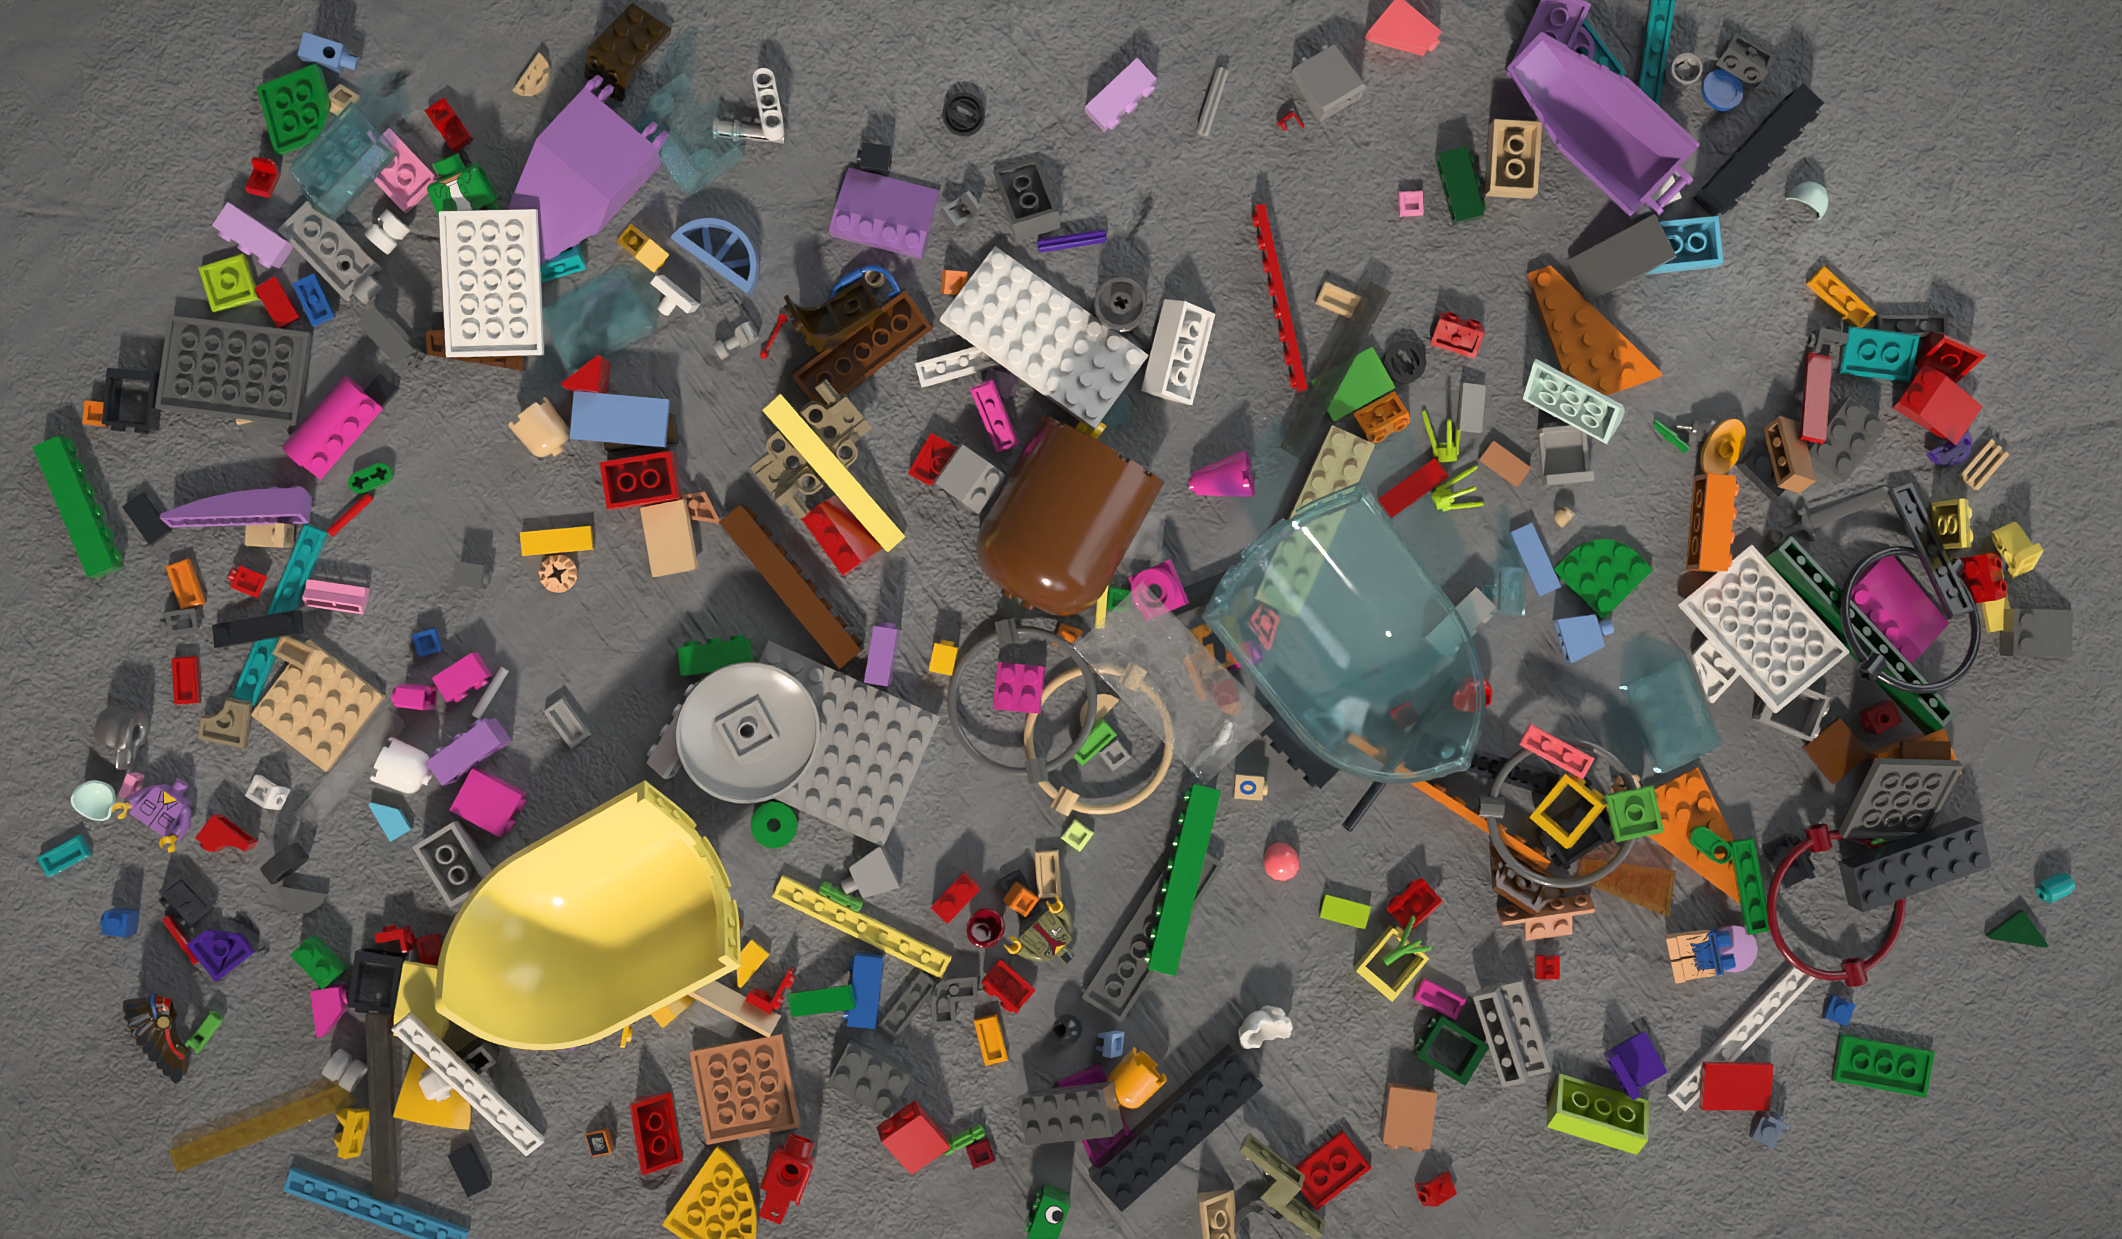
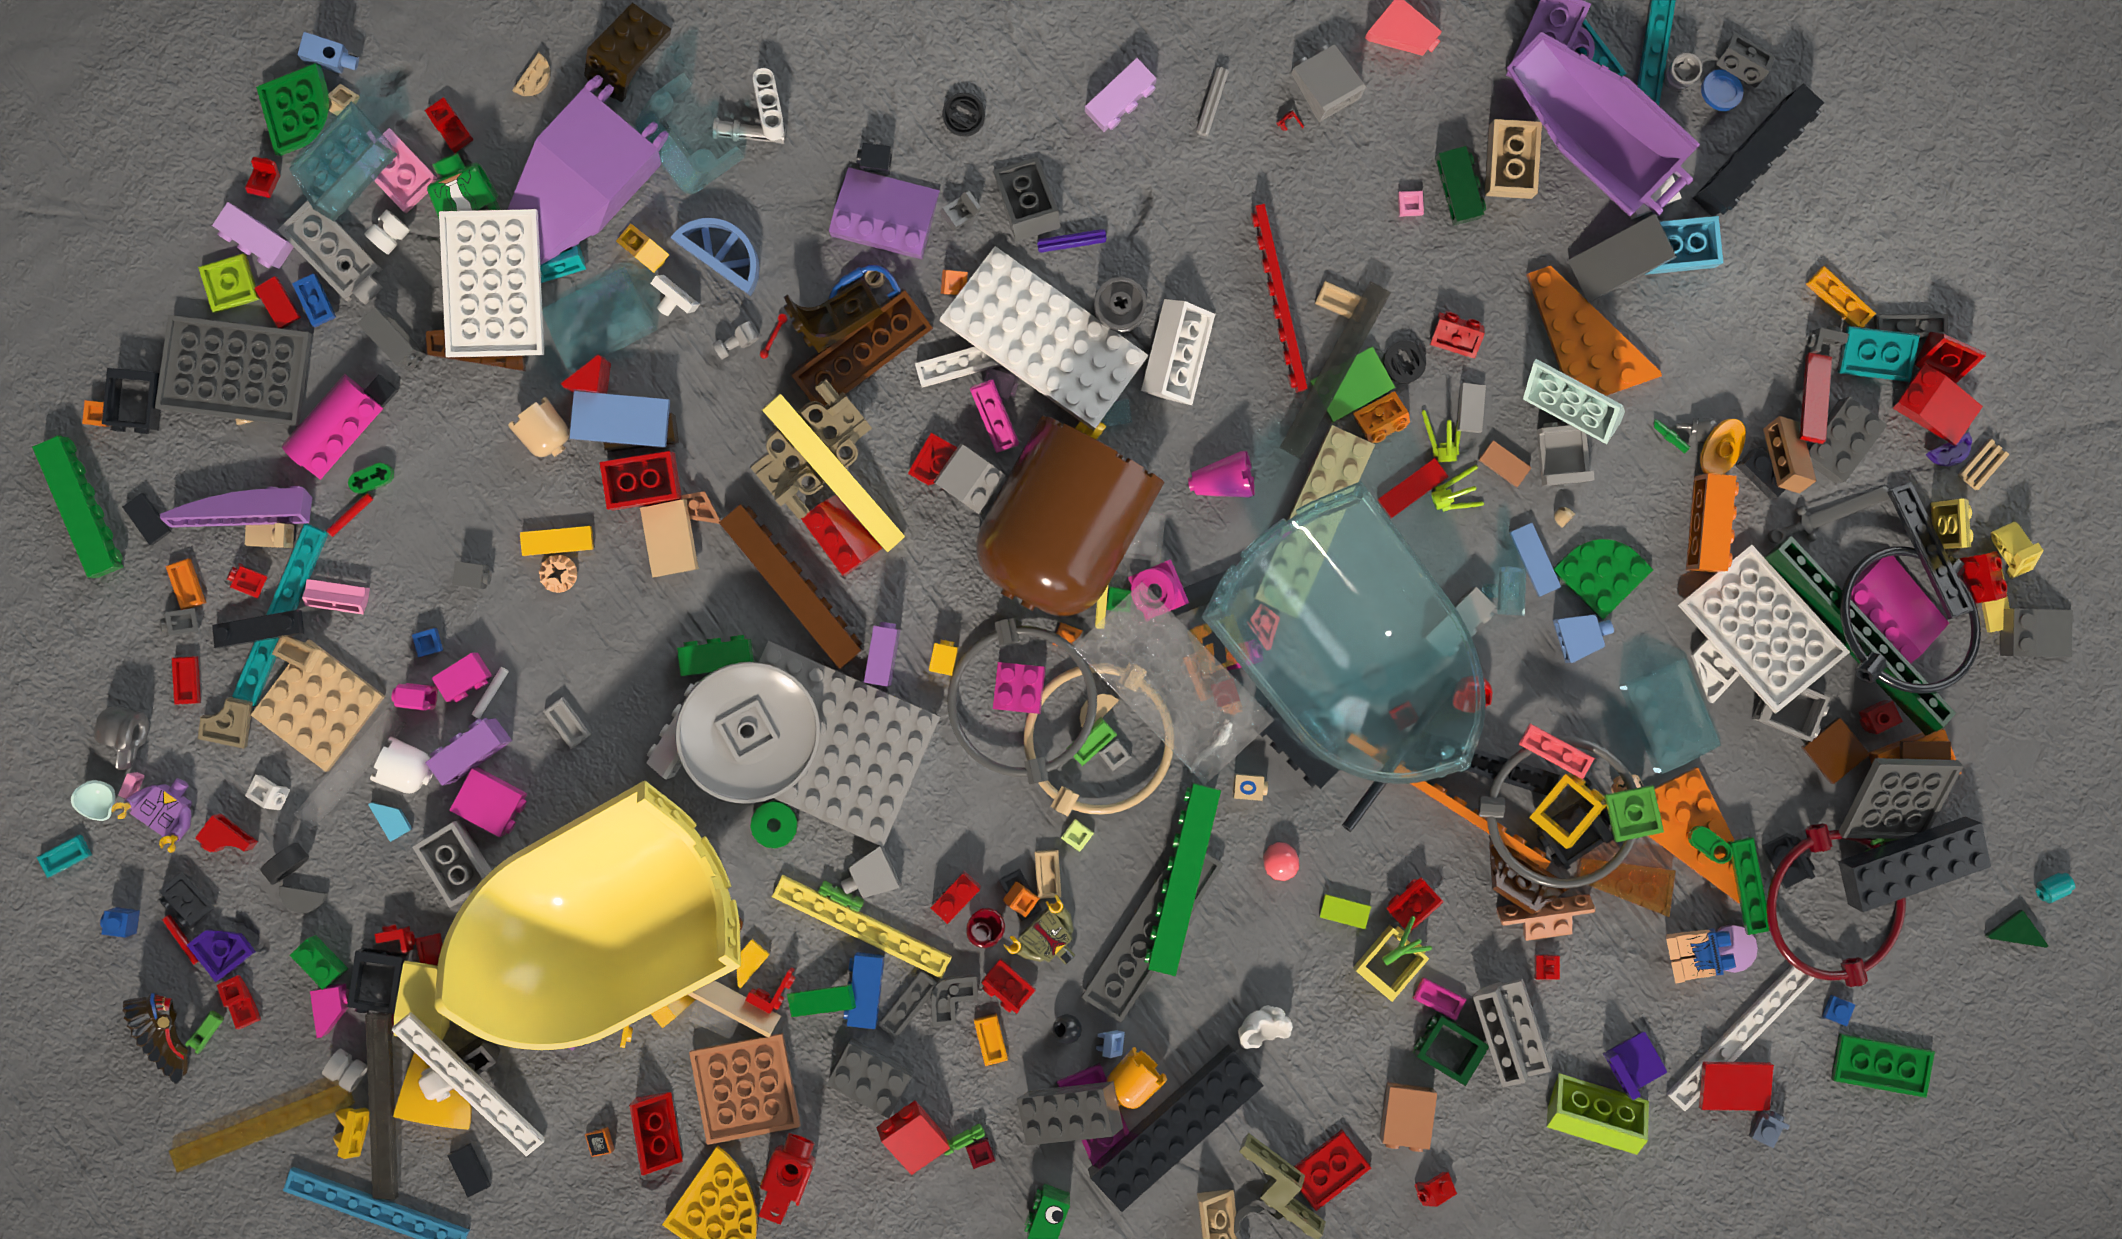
(239, 1001): none -> red slope
(1811, 194): light aqua helmet -> none

